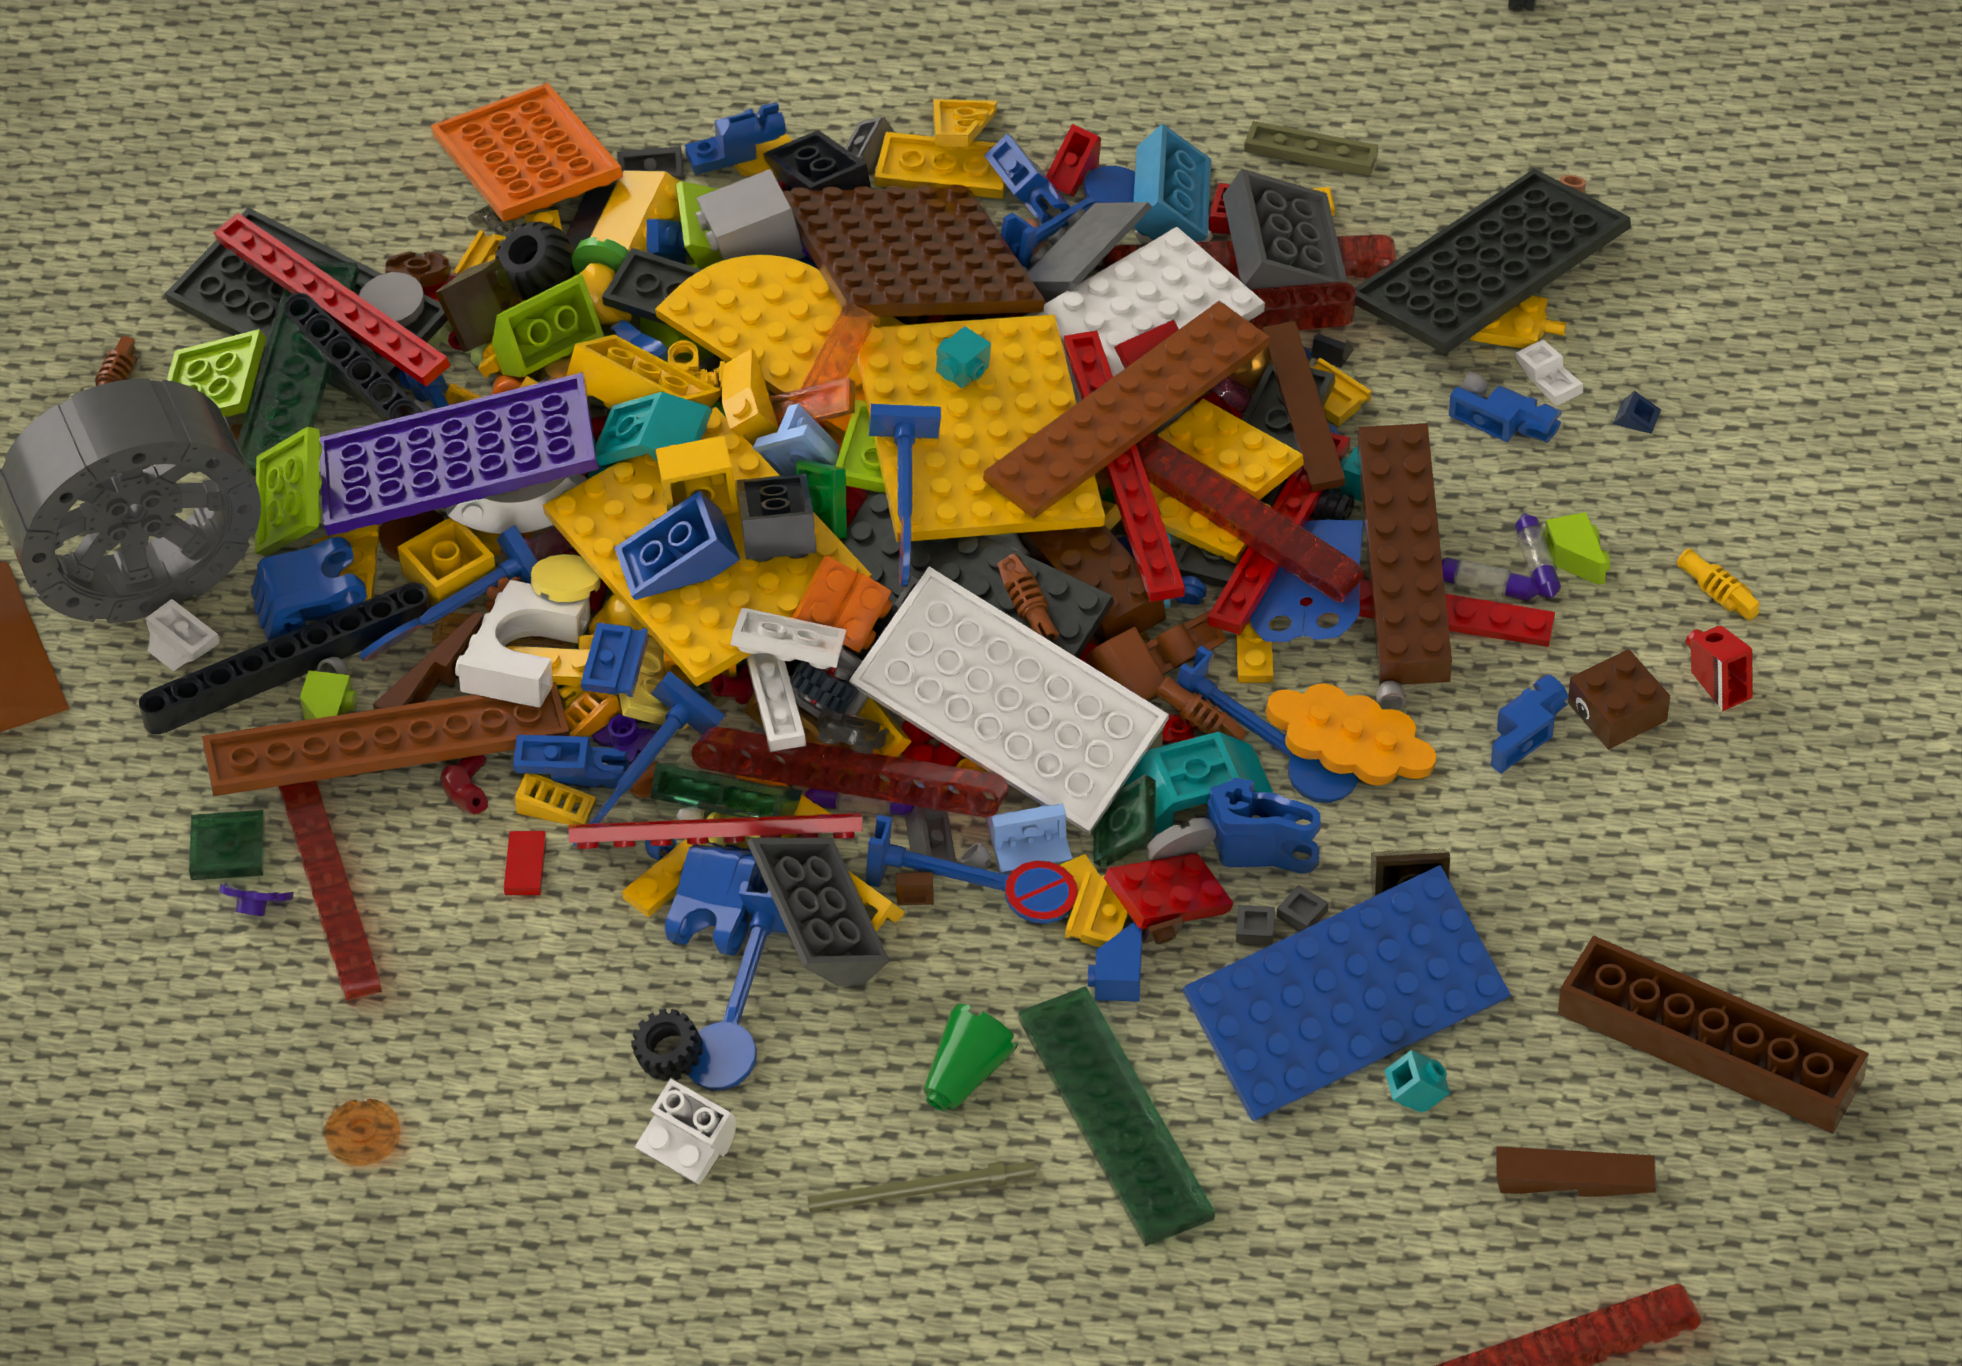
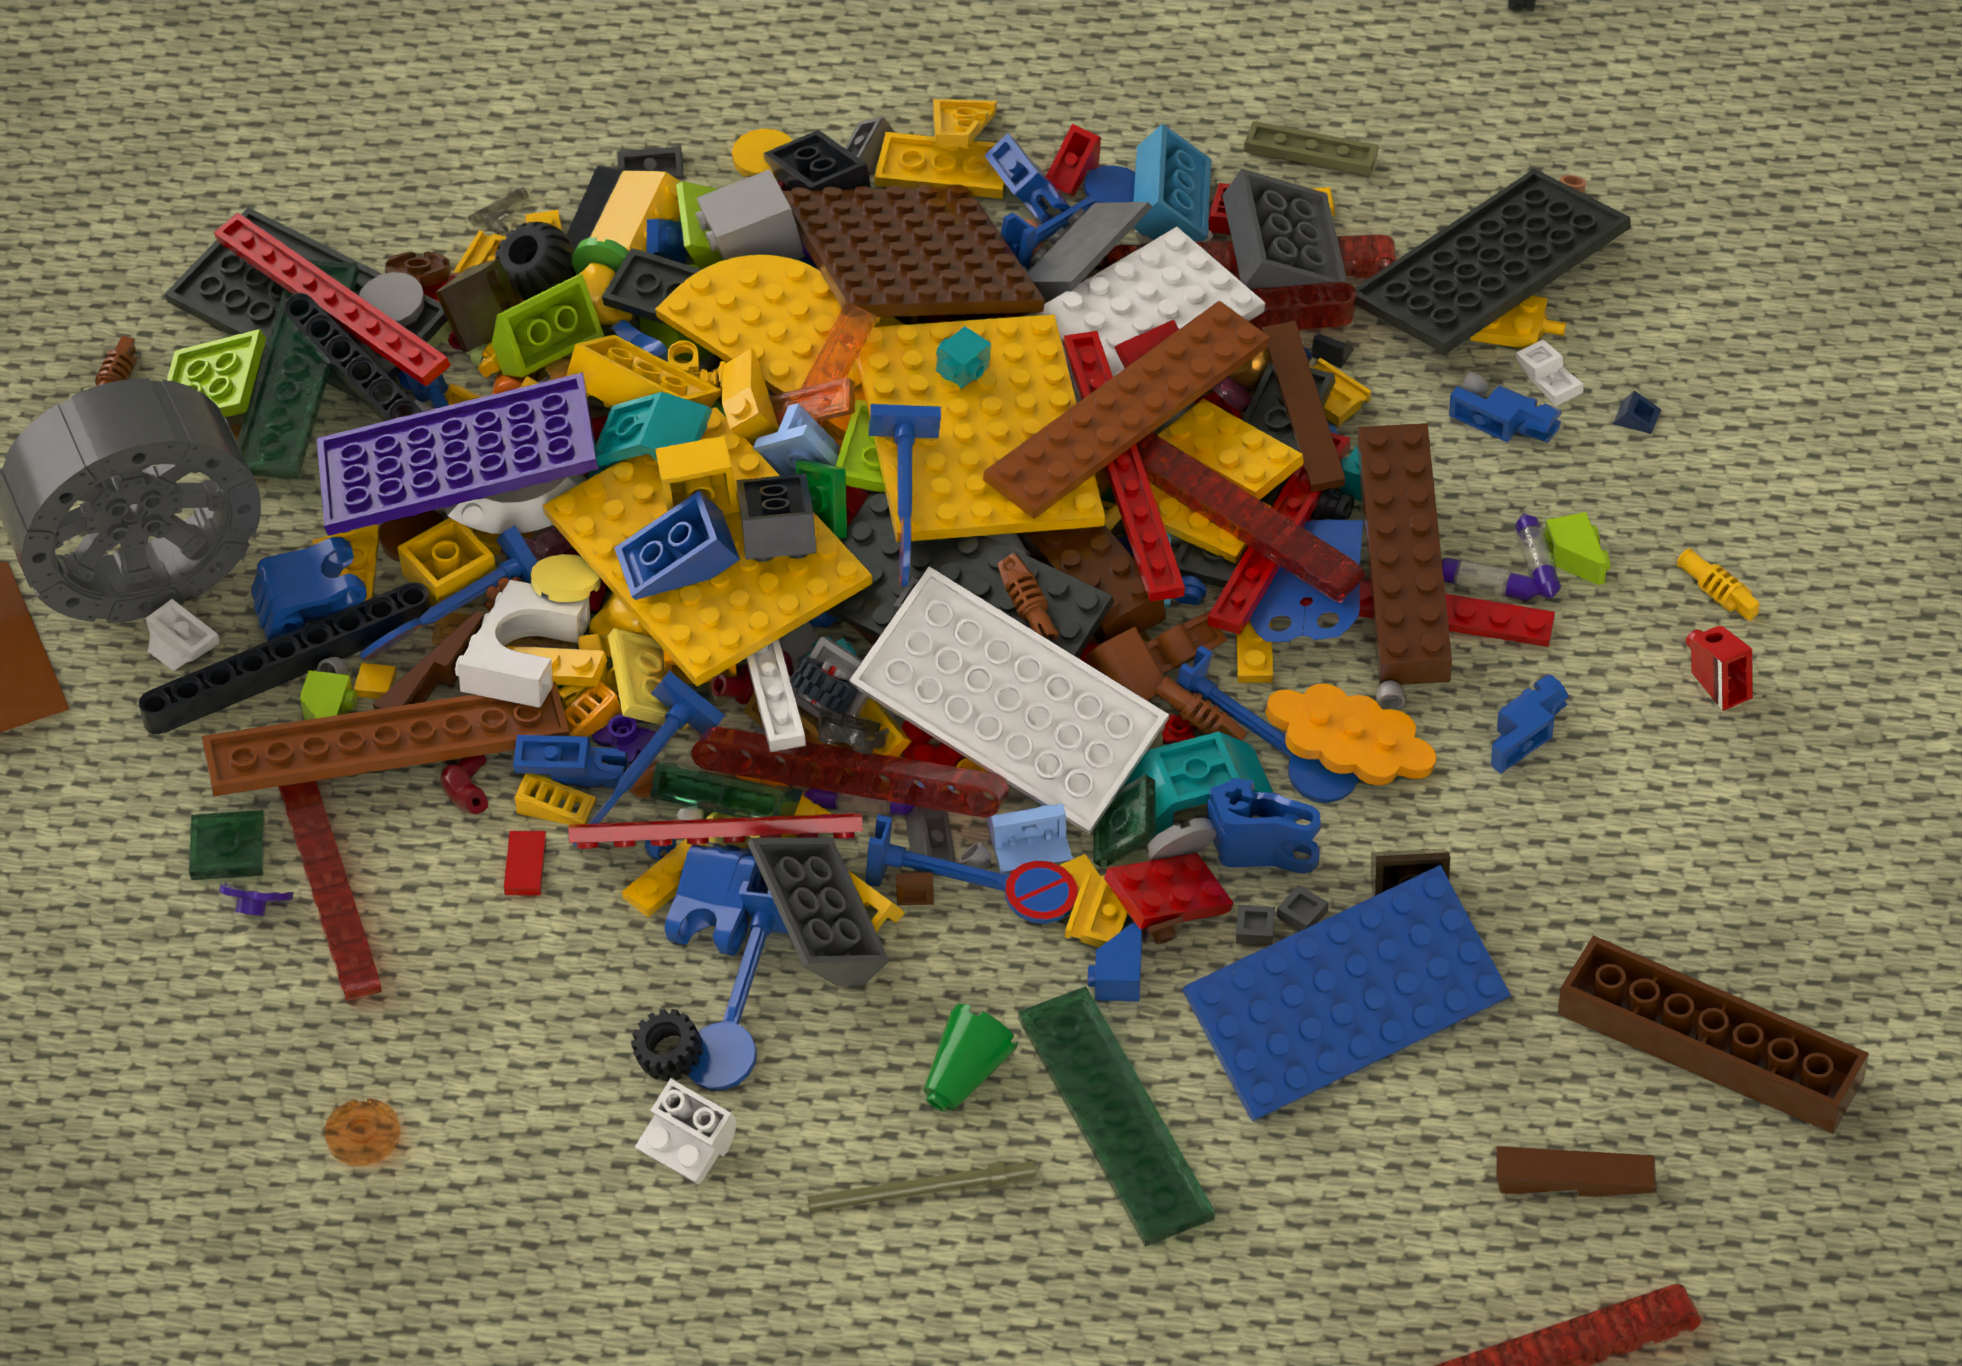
(288, 490): lime plate -> none
(374, 680): none -> yellow tile
(526, 152): orange plate -> none
(614, 659): blue plate -> none
(736, 139): blue plate -> none
(788, 638): white plate -> none
(845, 601): orange plate -> none
(1417, 1081): teal brick -> none
(1618, 699): reddish brown brick -> none

